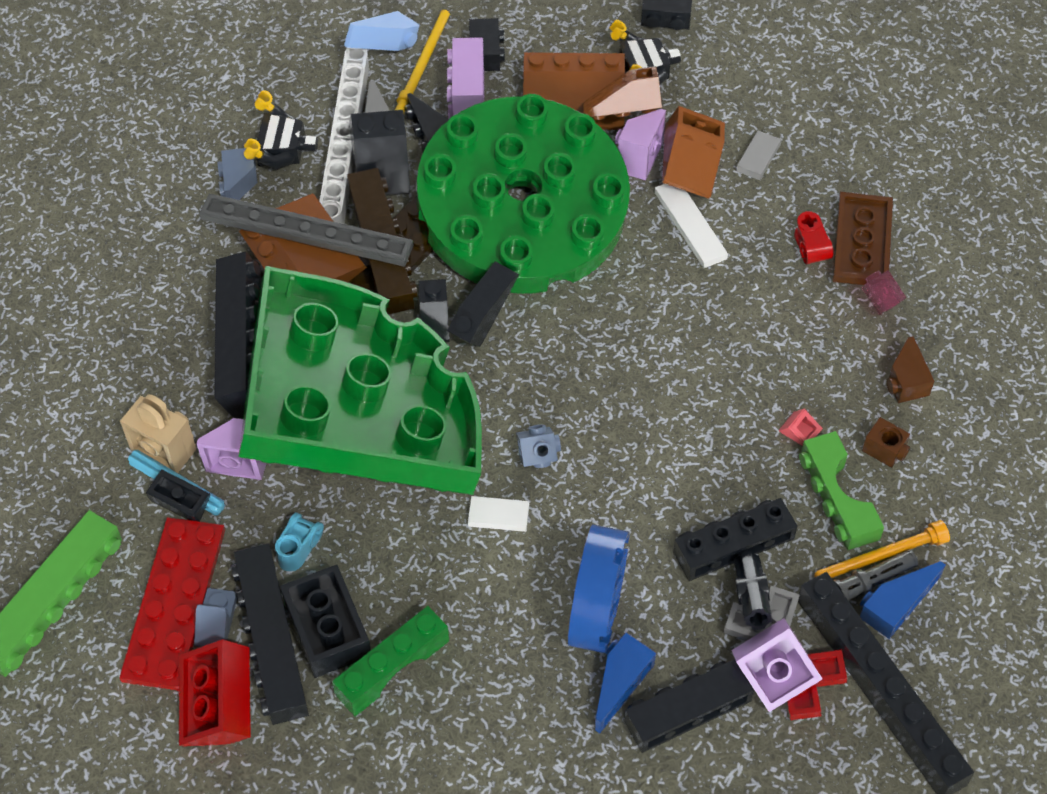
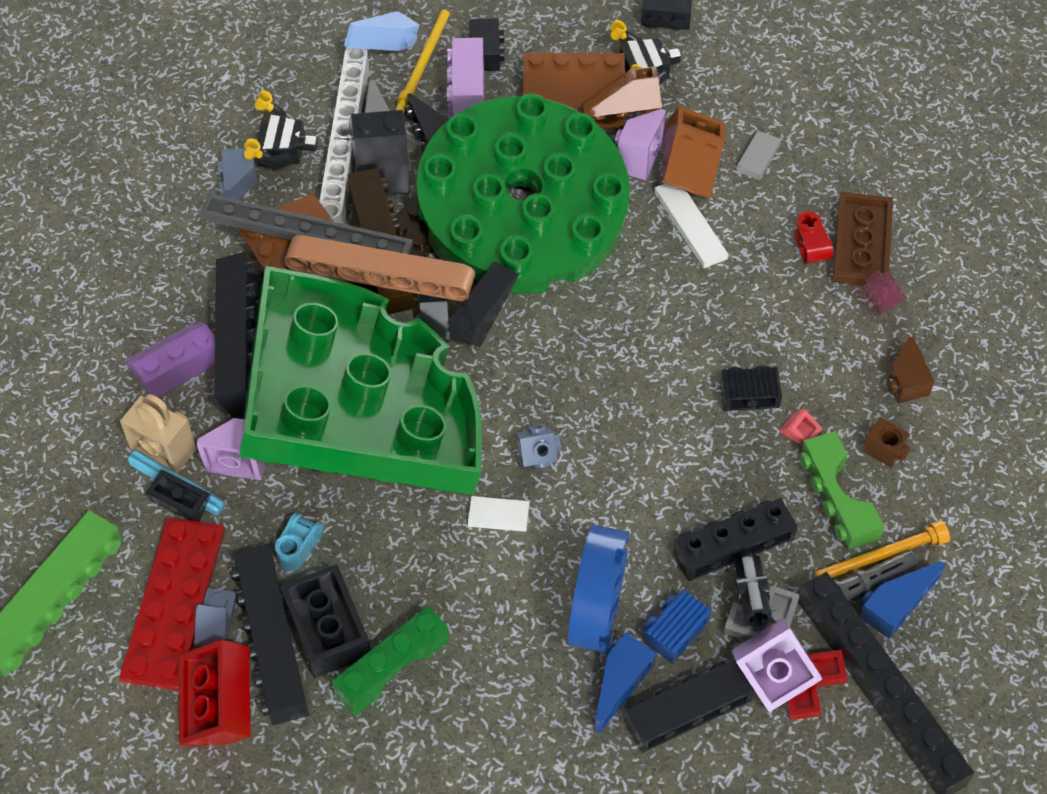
(174, 359): none -> medium lavender slope
(380, 267): none -> nougat beam
(676, 626): none -> blue brick
(750, 388): none -> black brick

